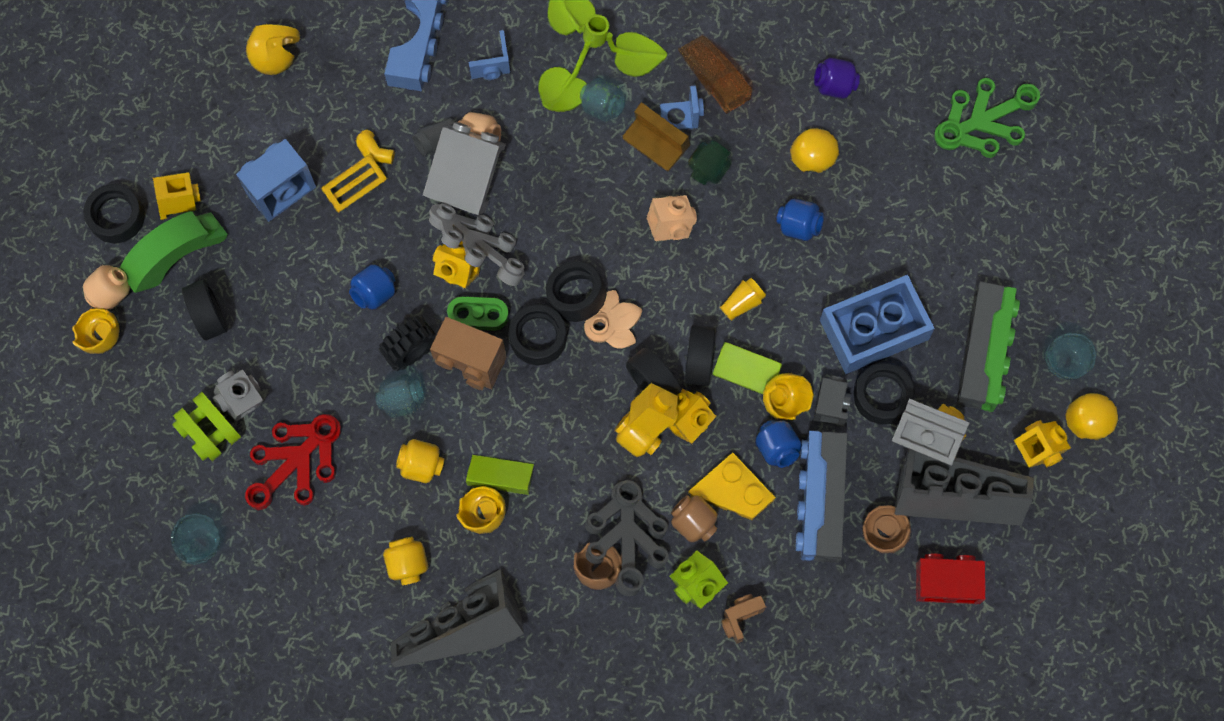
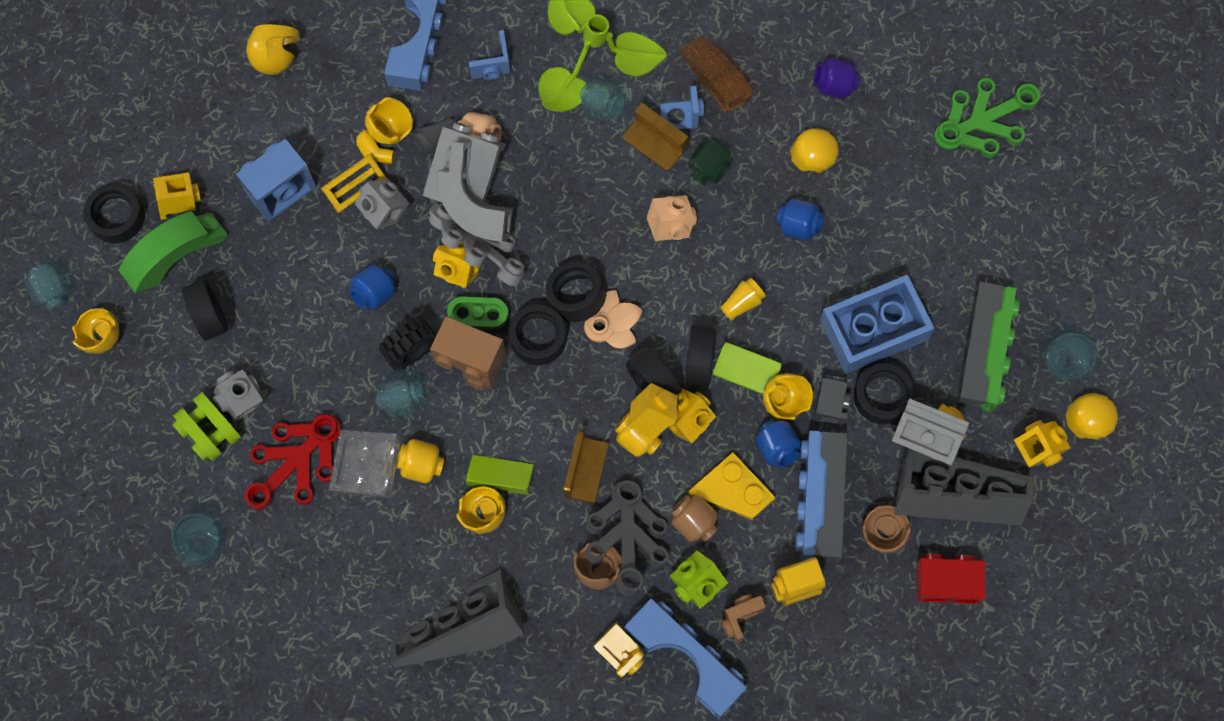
(47, 286): none -> clear light blue head
(106, 287): light nougat head -> none
(365, 463): none -> clear plate
(381, 203): none -> light grey brick
(388, 121): none -> yellow hair
(405, 560): yellow head -> none
(463, 204): none -> light grey arch
(585, 469): none -> pearl gold panel
(620, 650): none -> yellow bracket
(656, 629): none -> medium blue arch
(798, 582): none -> yellow brick

